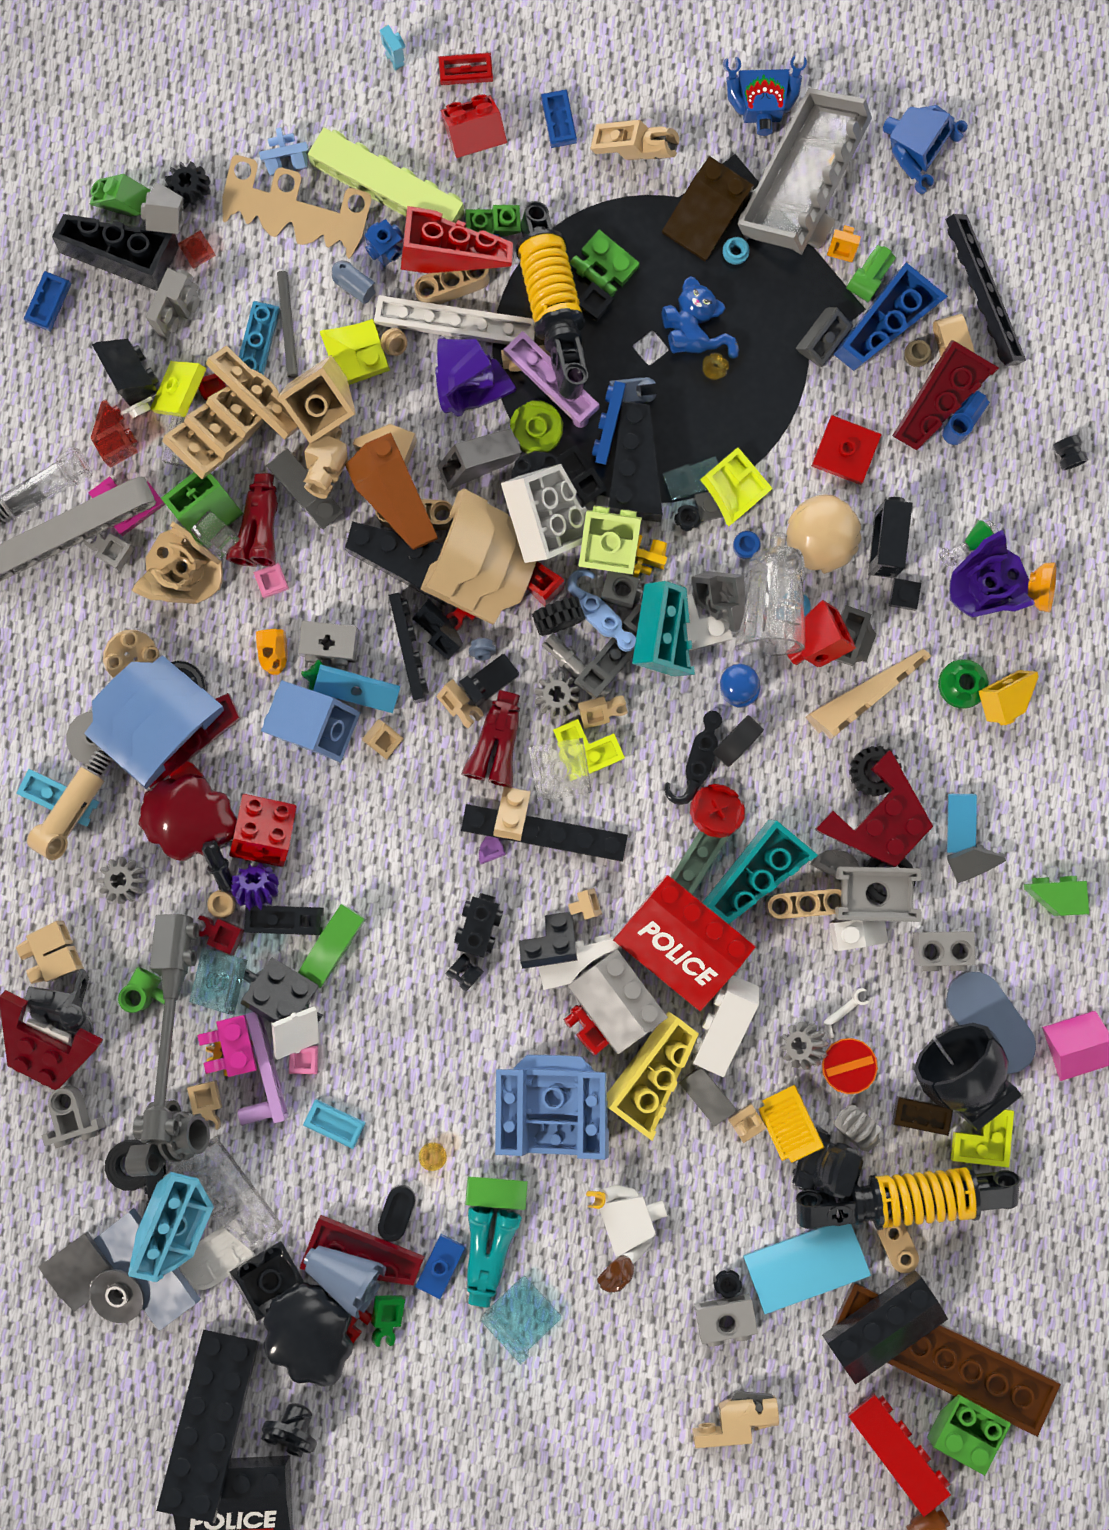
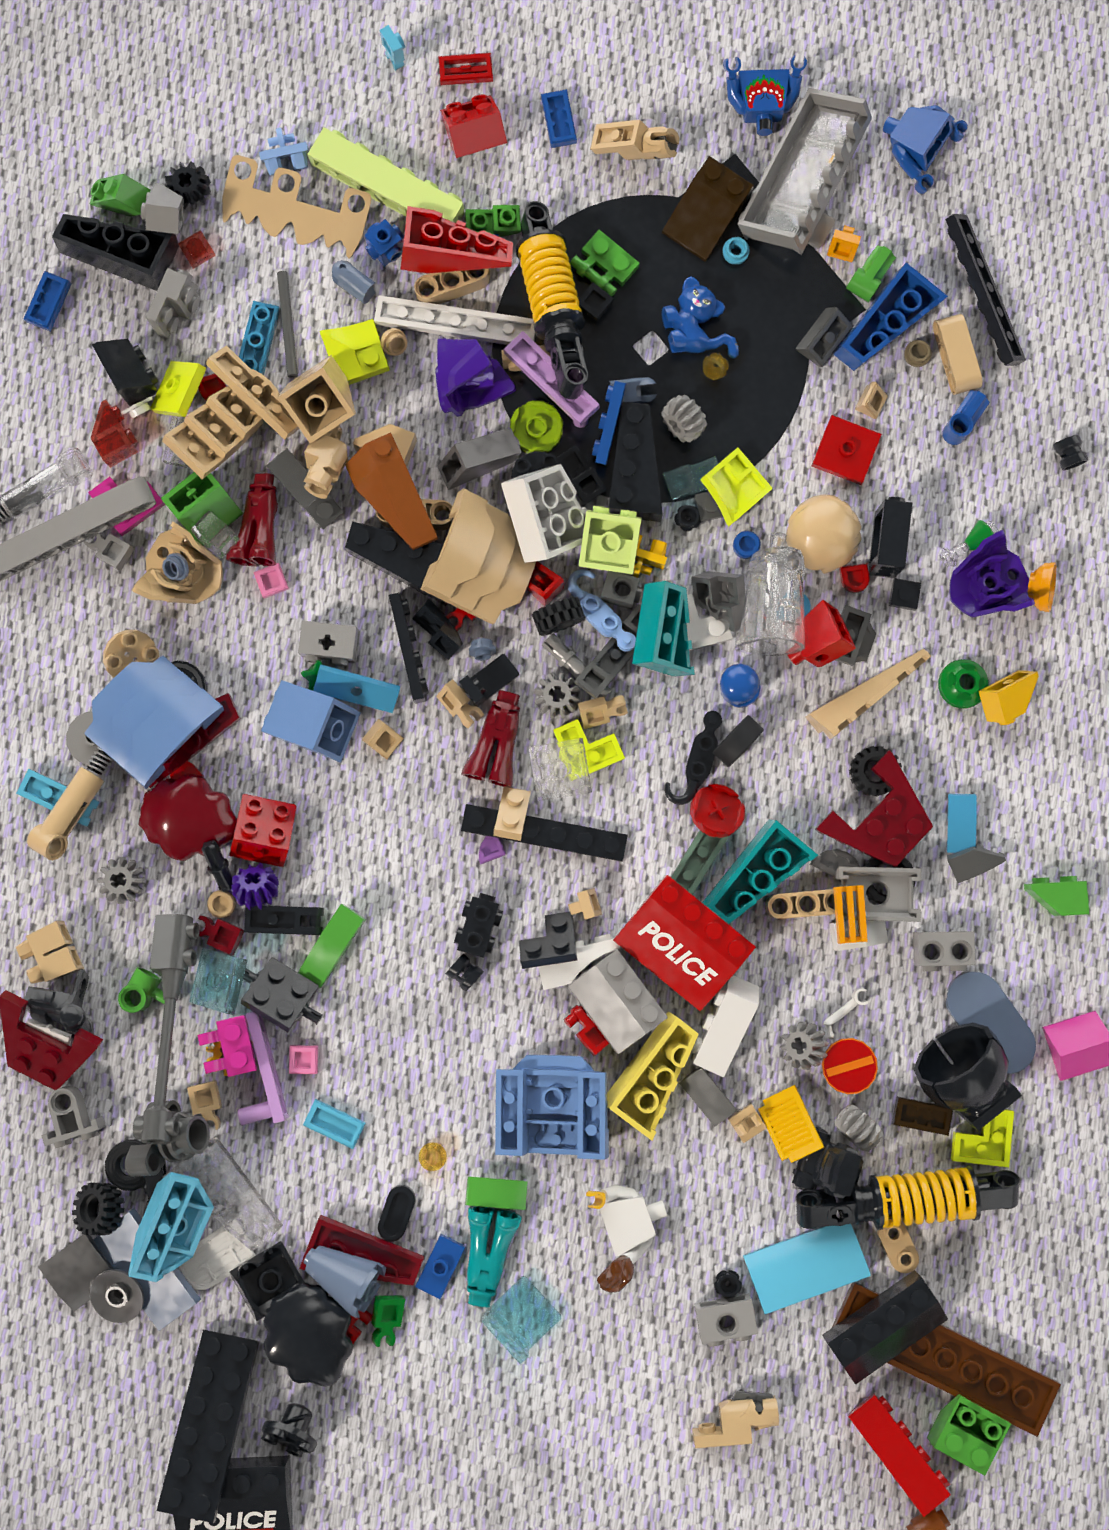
(109, 1209): none -> black tyre
(175, 567): none -> sand blue plate
(272, 650): light orange rock -> none
(295, 1032): white piece -> none
(684, 418): none -> light grey gear
(855, 577): none -> red tile
(861, 915): none -> light orange tile
(871, 400): none -> tan slope
(946, 388): dark red wing -> none

